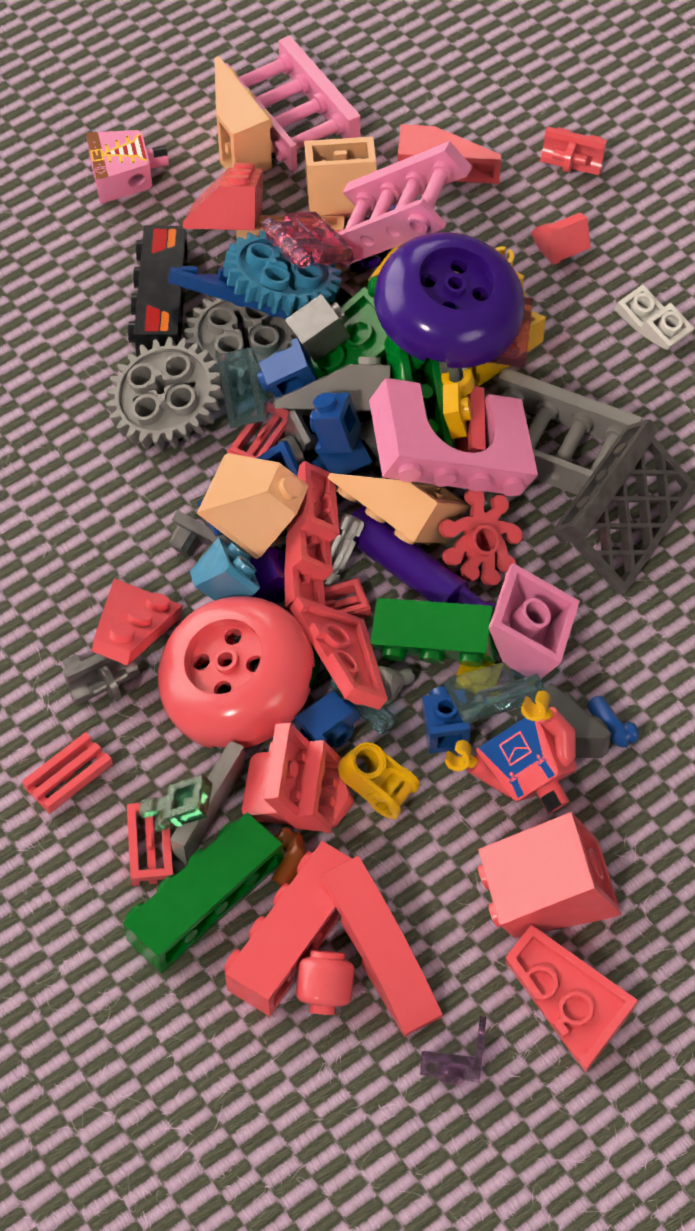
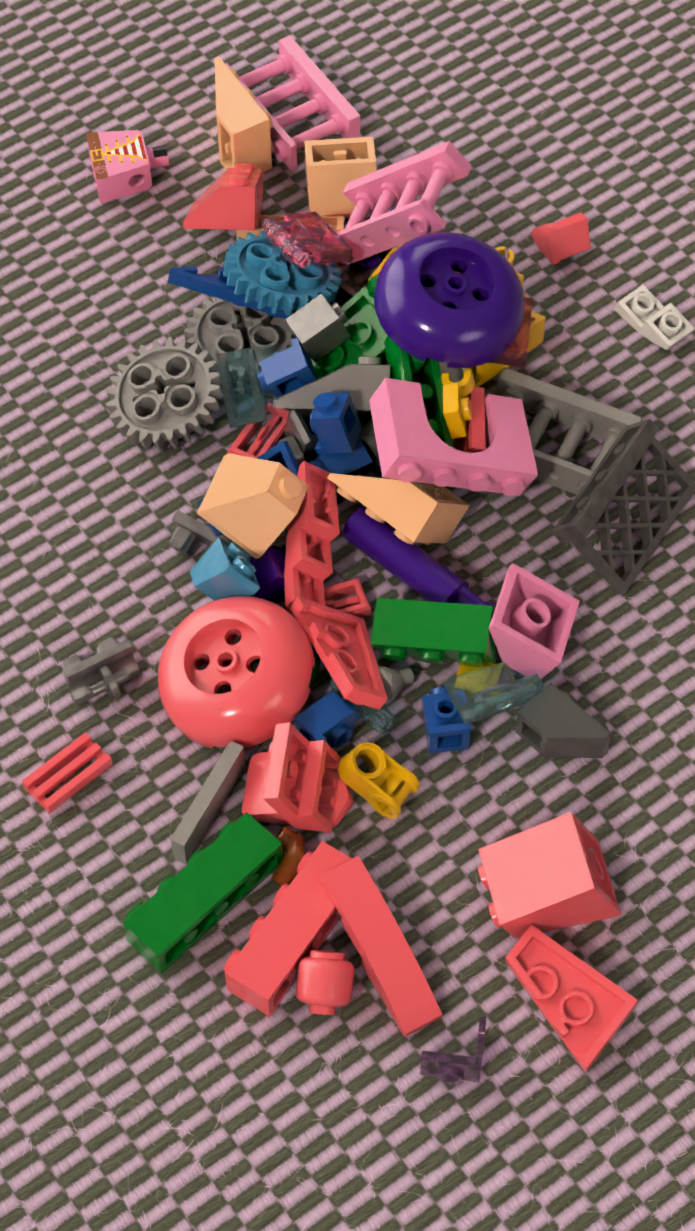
(132, 621): coral wing -> none
(152, 874): coral tile -> none
(158, 304): black brick -> none
(183, 804): clear green plate -> none
(343, 545): flat silver axle -> none
(419, 138): coral slope -> none
(481, 539): coral animal -> none
(526, 756): torso -> none
(573, 150): coral hips -> none
(620, 733): blue arm -> none

